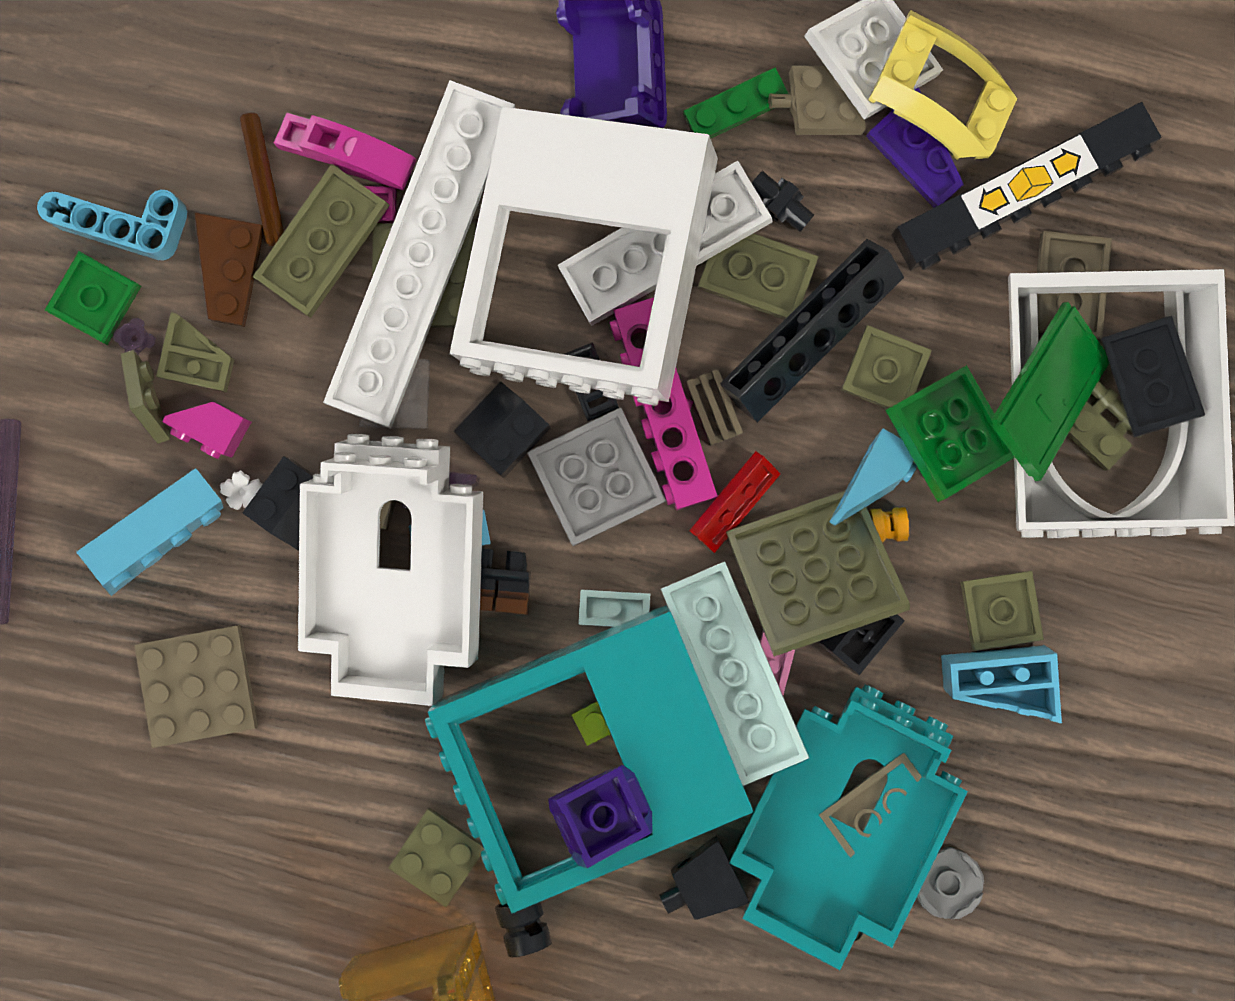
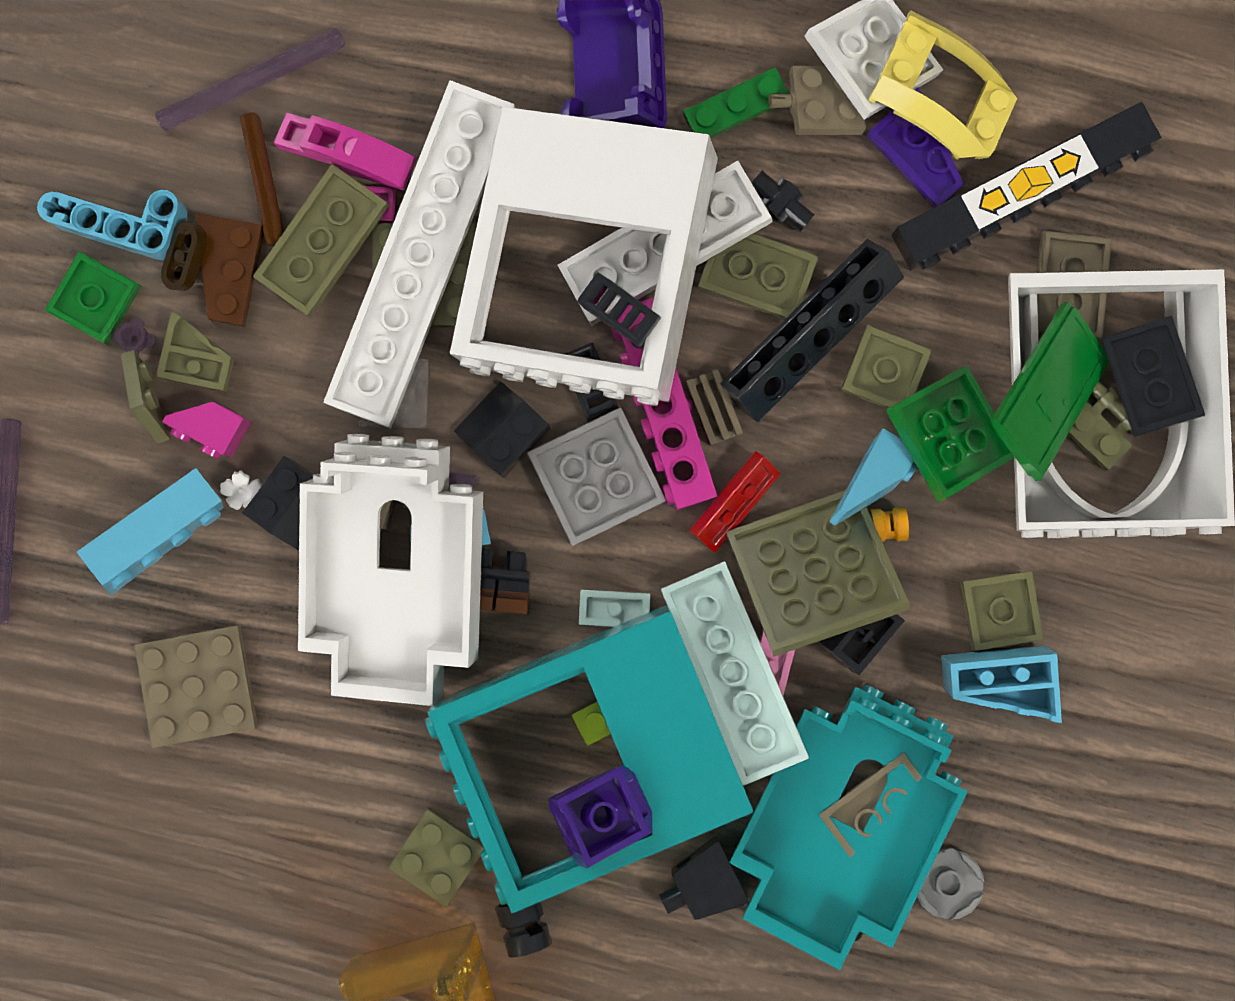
(183, 256): none -> dark brown plate
(250, 79): none -> clear purple axle
(593, 294): none -> black slope

